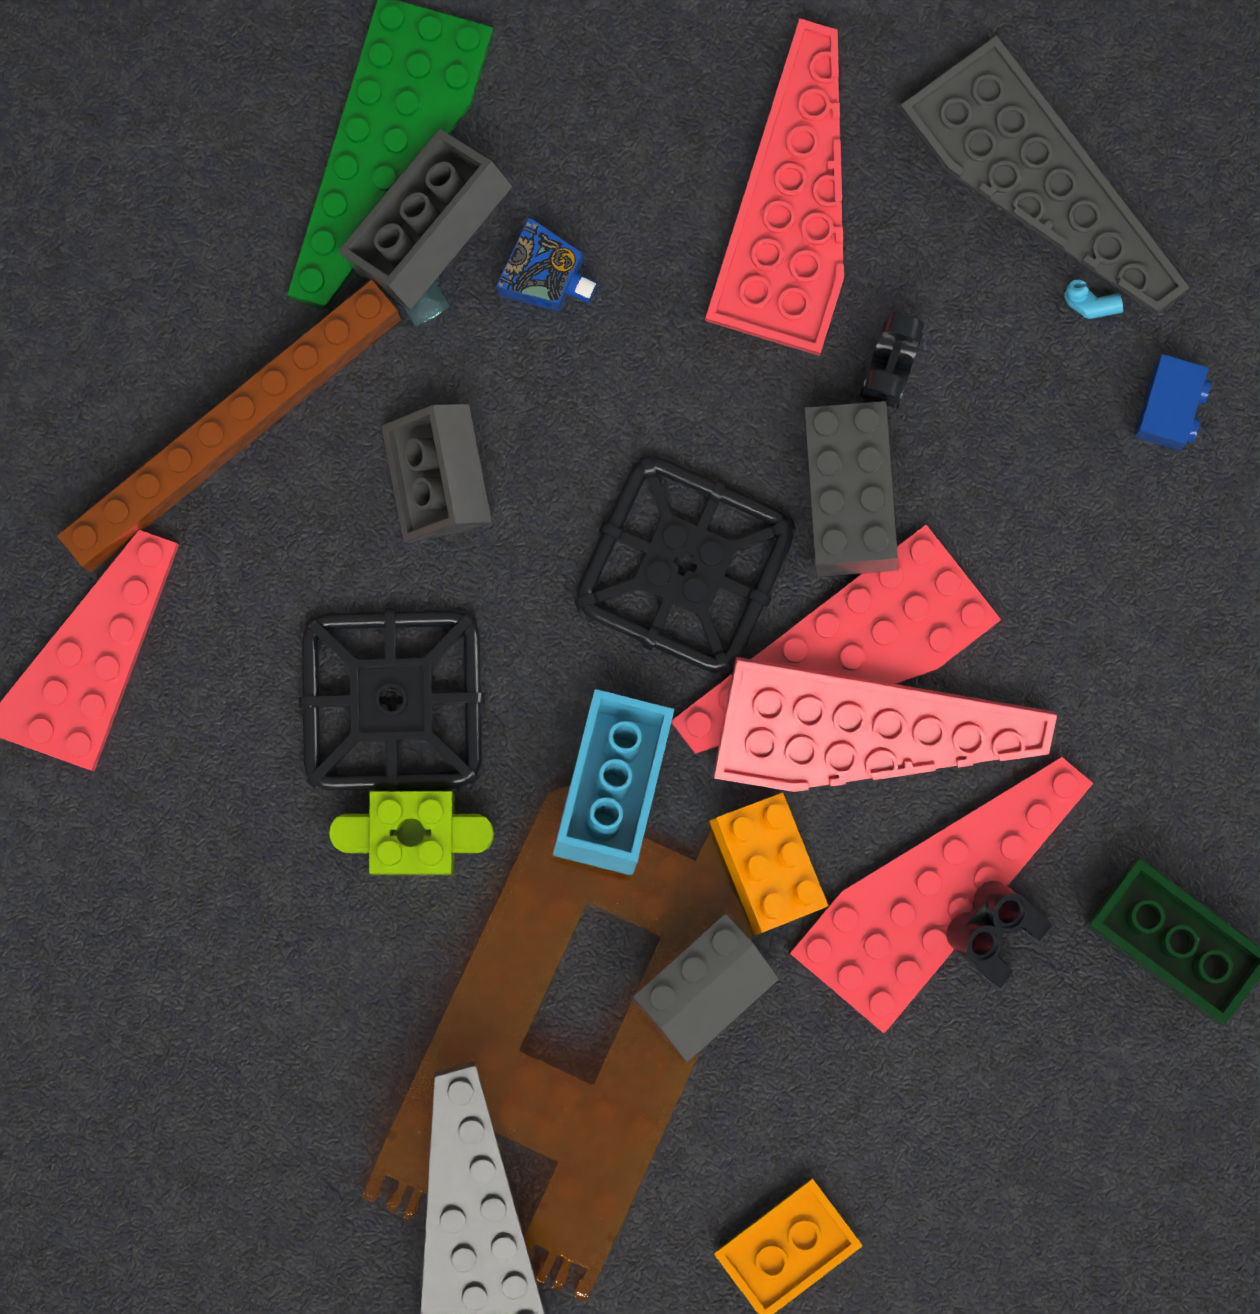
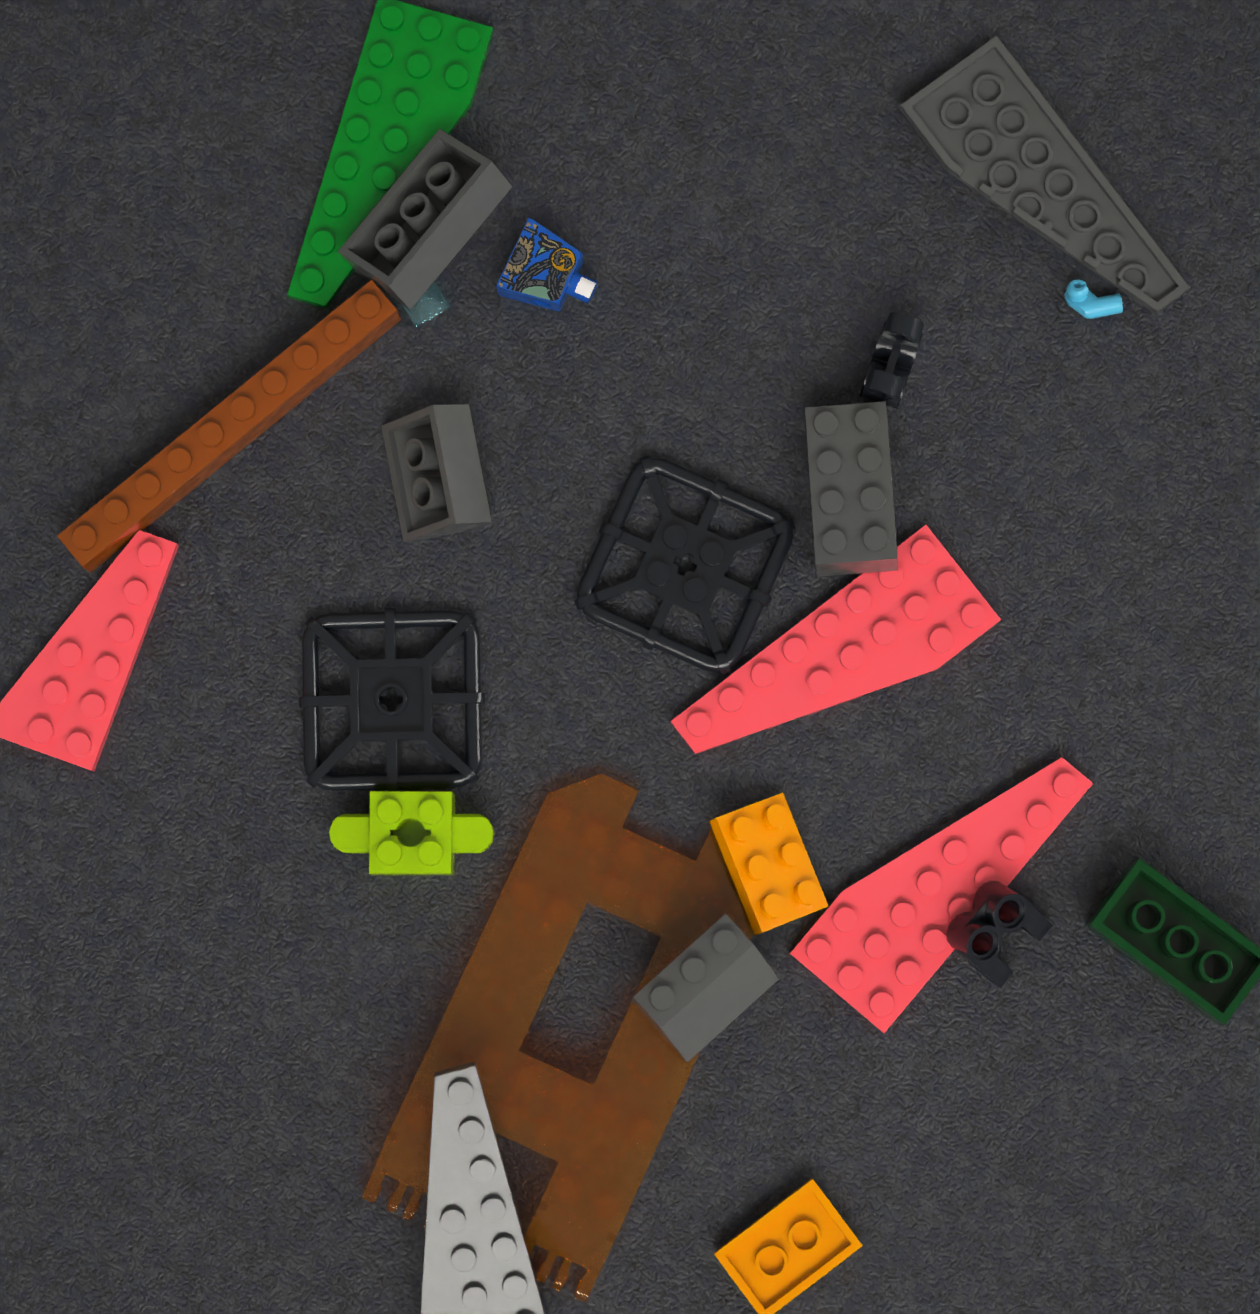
(613, 782): medium azure brick -> none
(788, 234): coral wing -> none
(825, 728): coral wing -> none
(1172, 403): blue brick -> none

